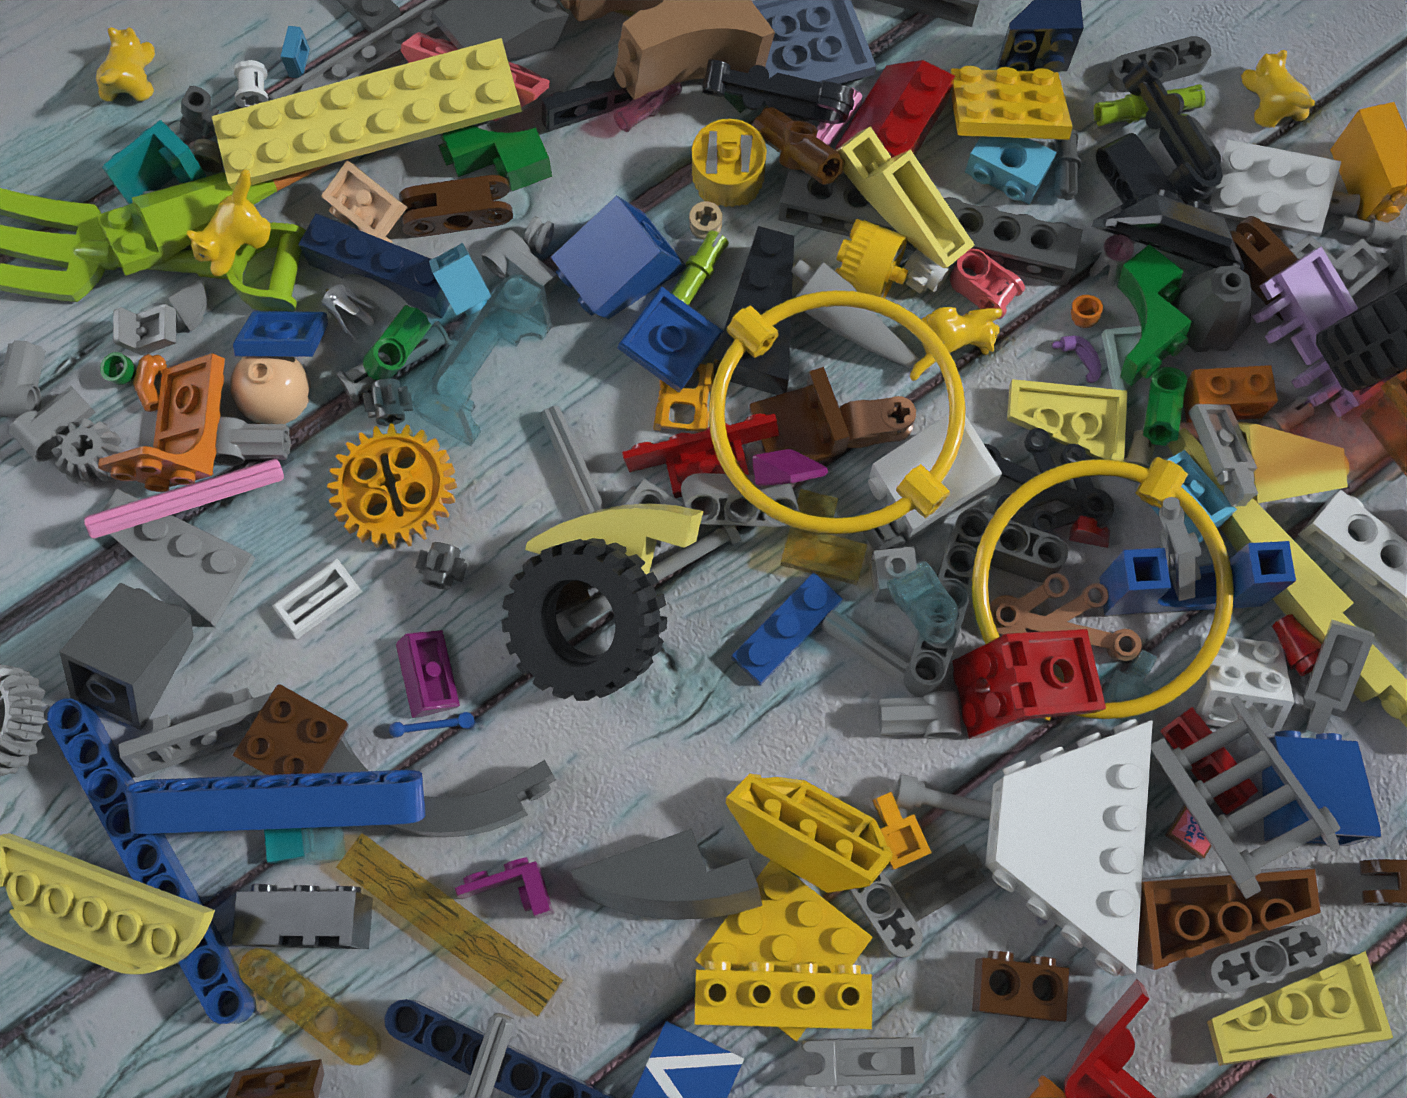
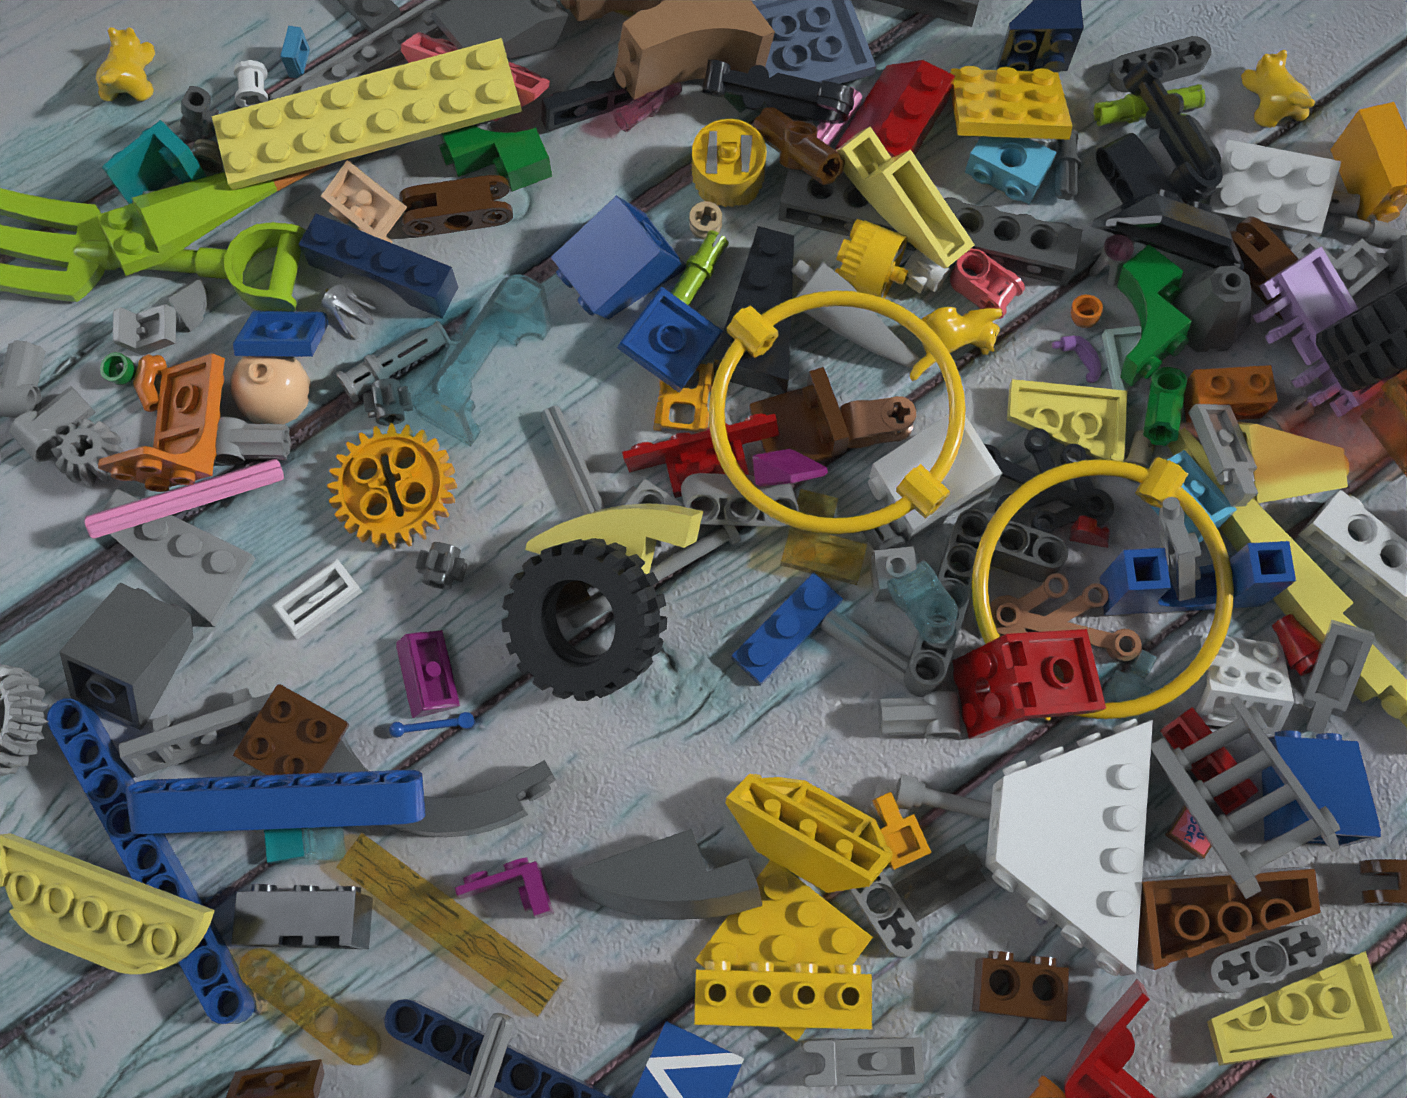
(232, 226): yellow animal -> none
(396, 342): green piece -> none
(460, 280): medium azure brick -> none
(512, 256): light grey piece -> none
(539, 234): light grey bush -> none

